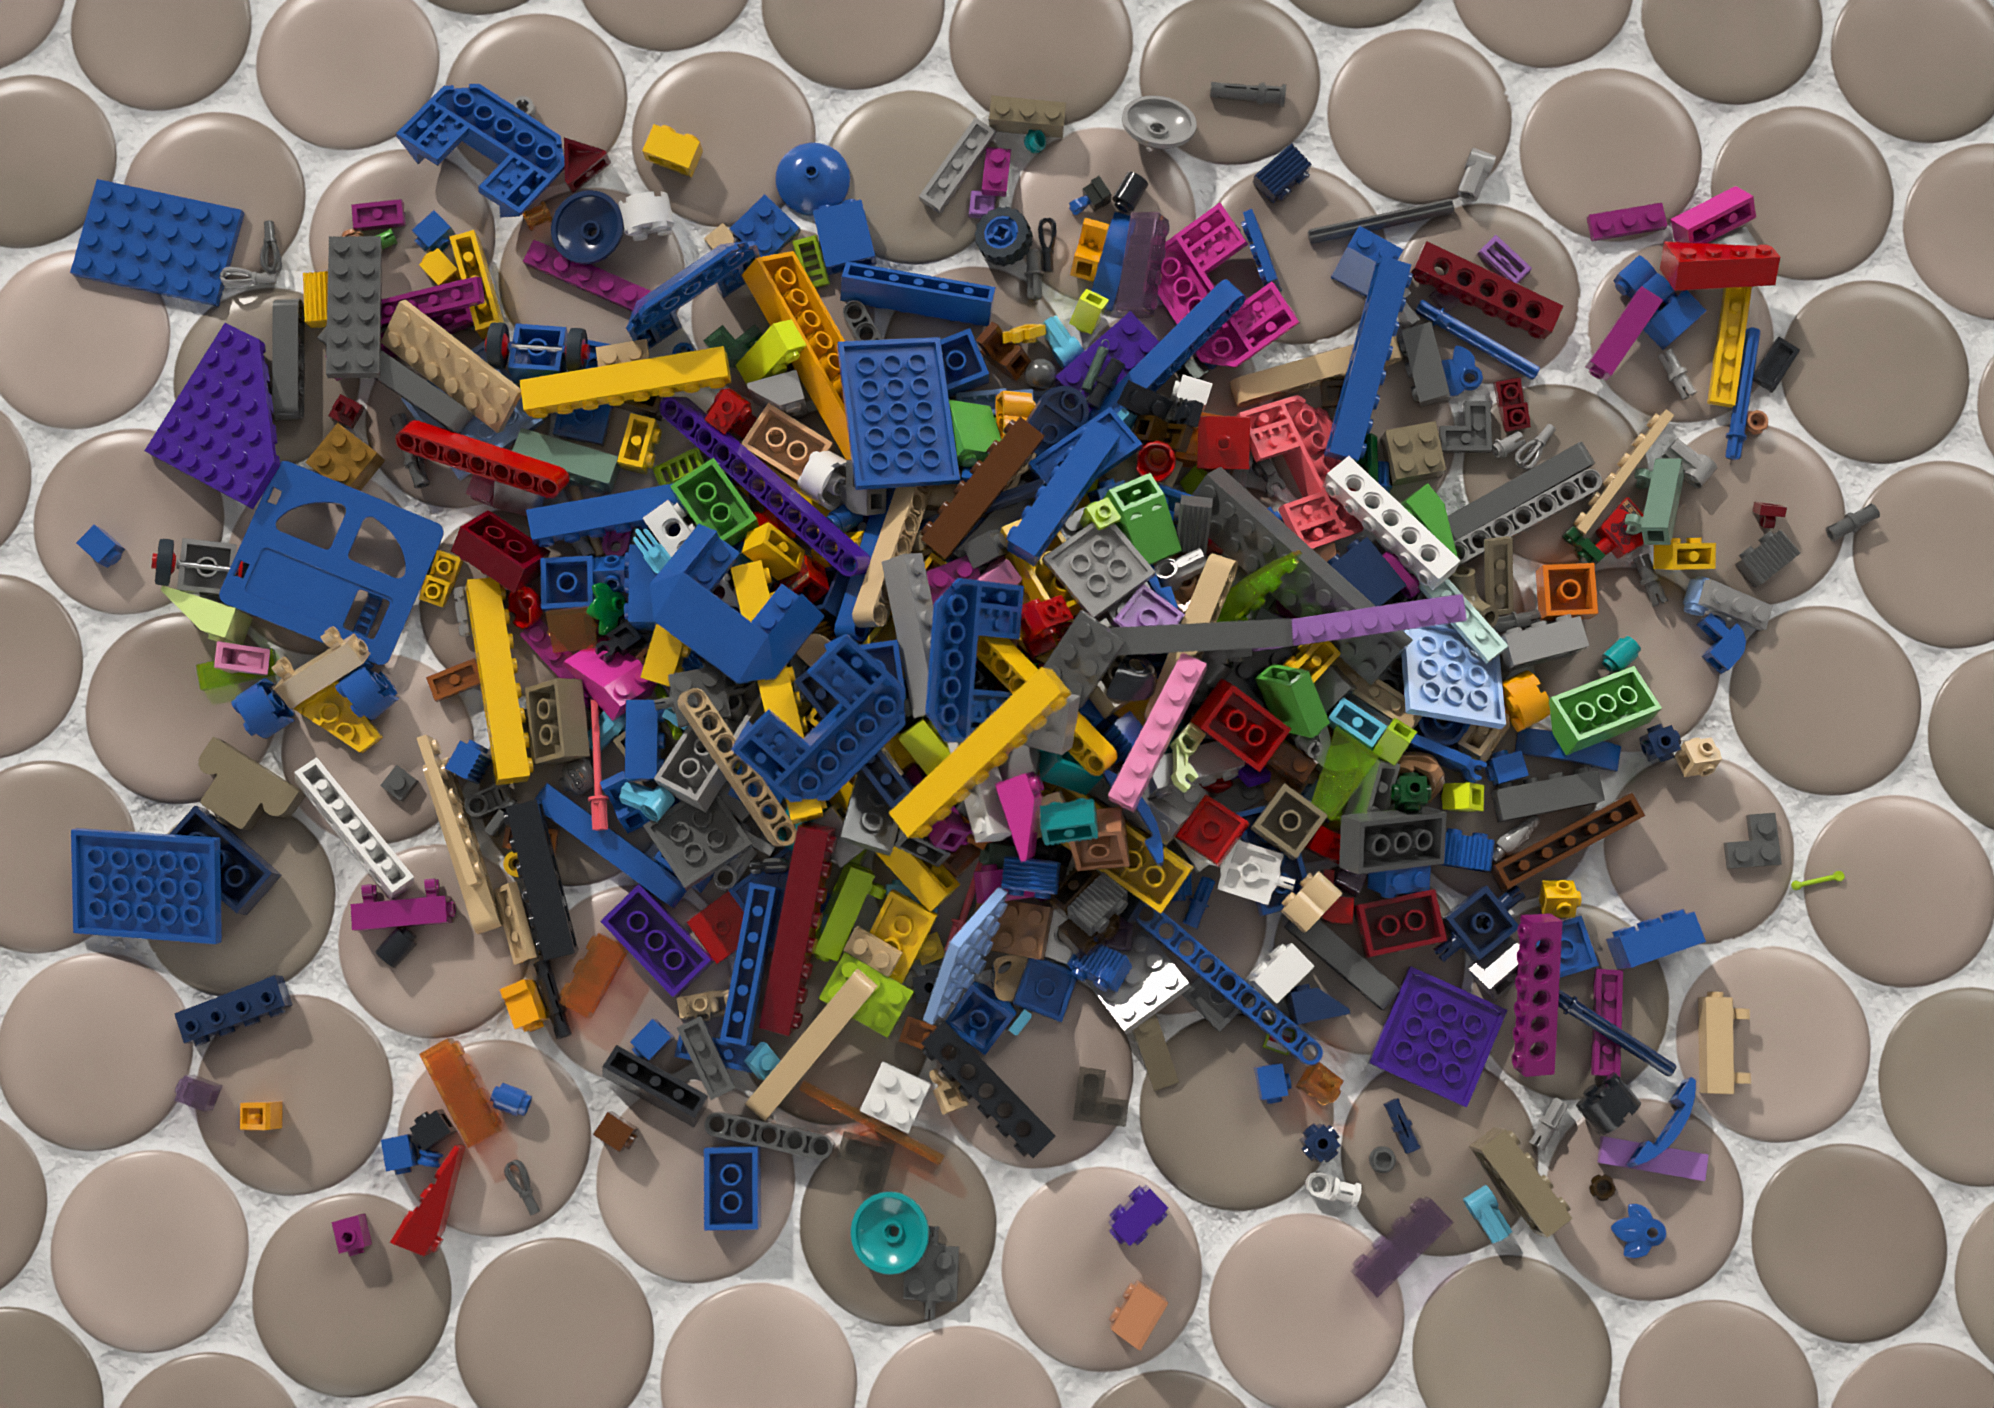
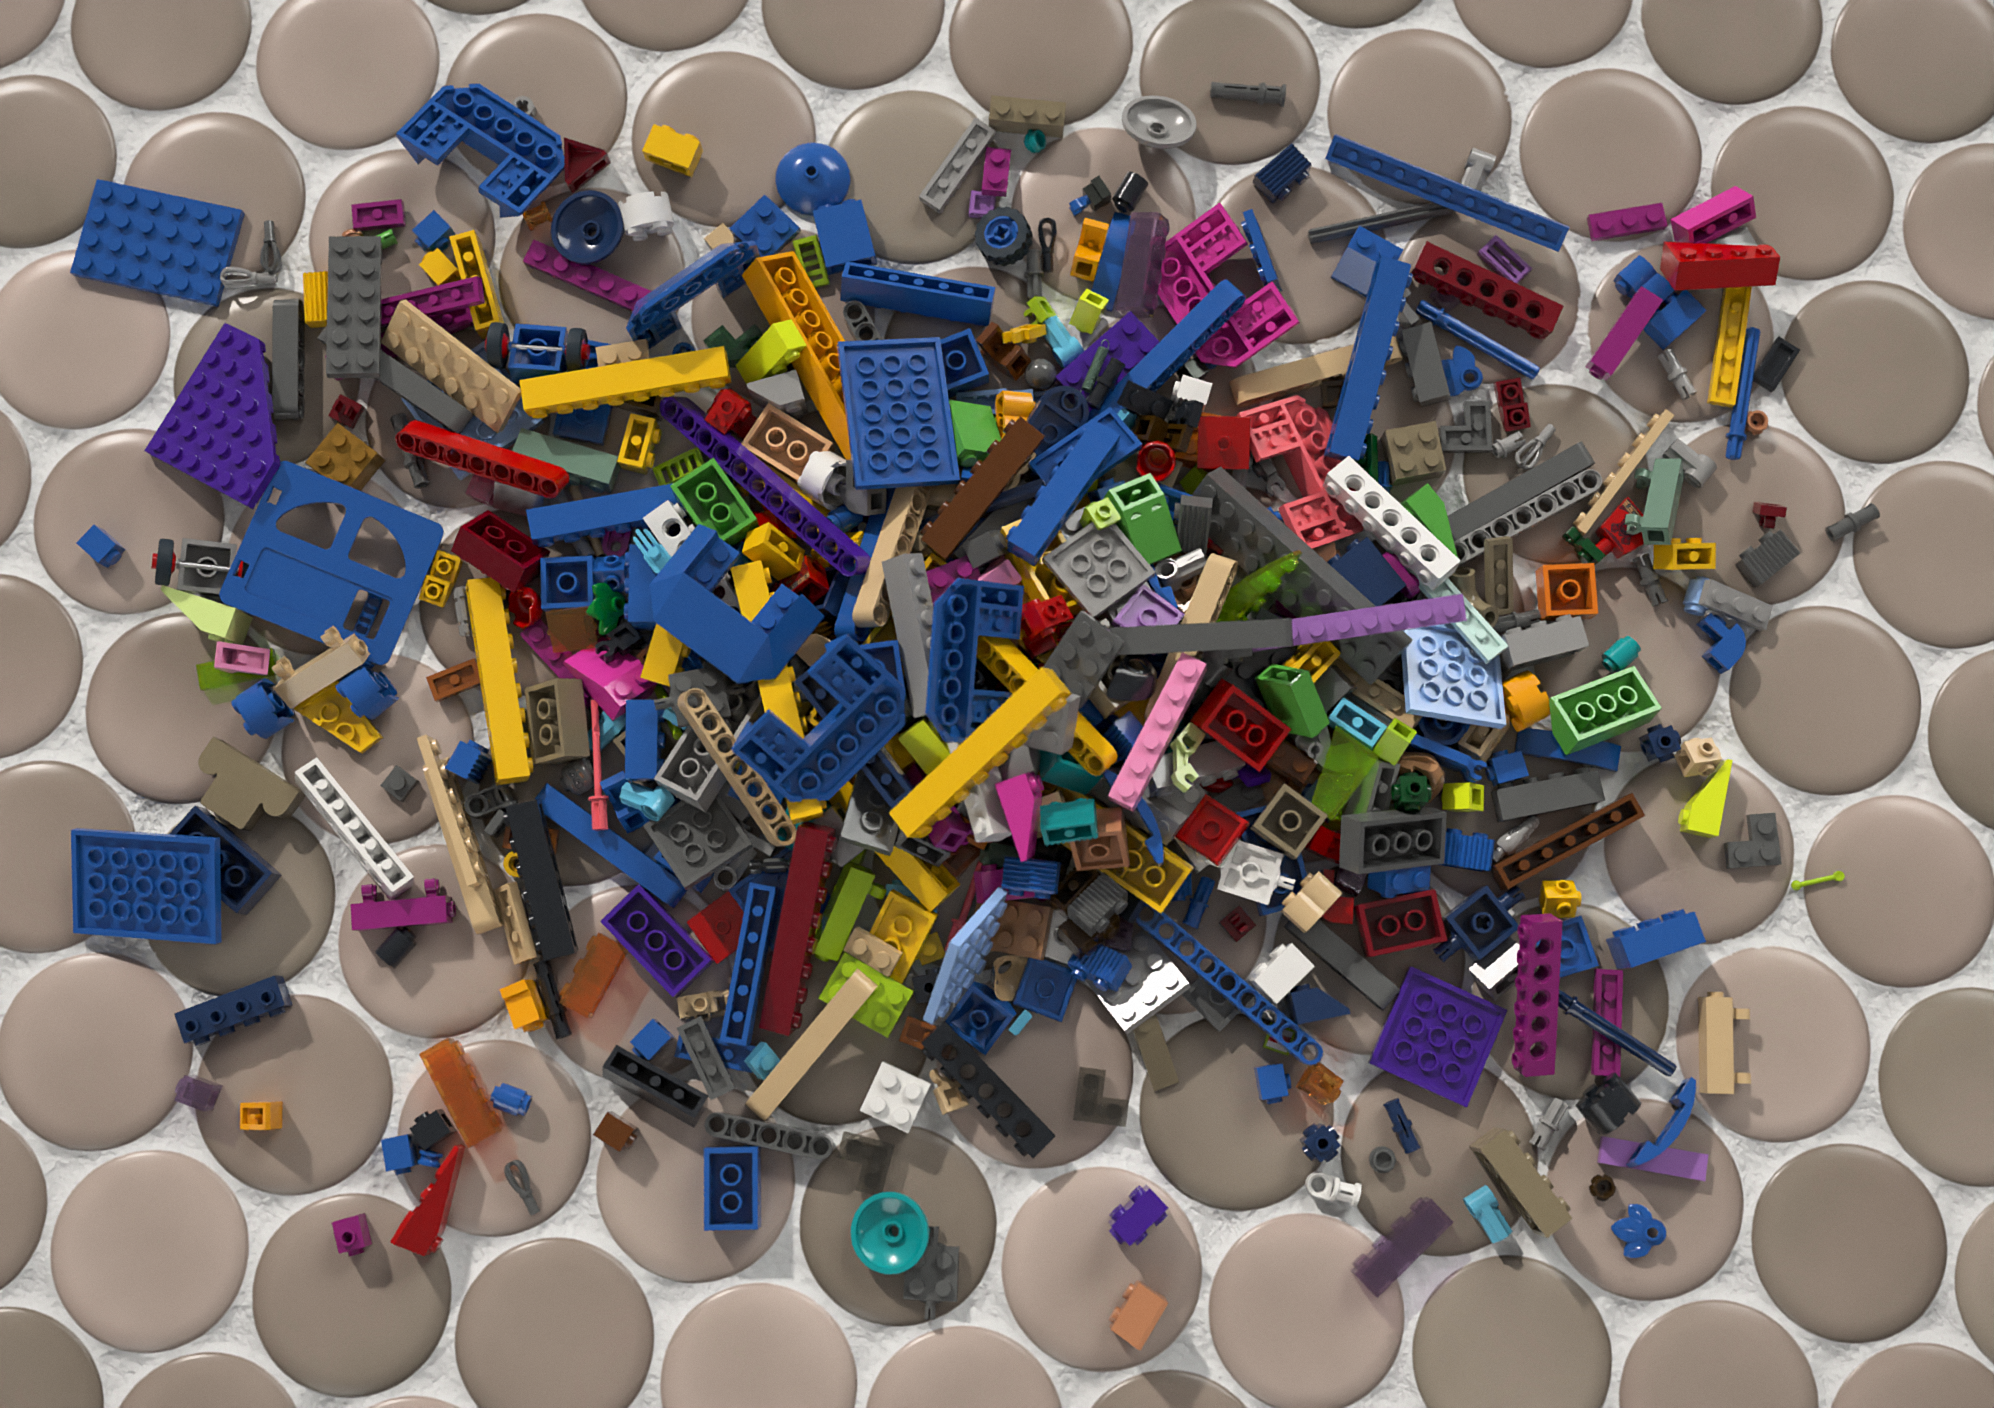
(871, 1122): clear orange tile -> none
(1040, 308): none -> lime tile
(1237, 923): none -> dark red tile
(1447, 193): none -> blue plate
(1705, 809): none -> neon yellow slope

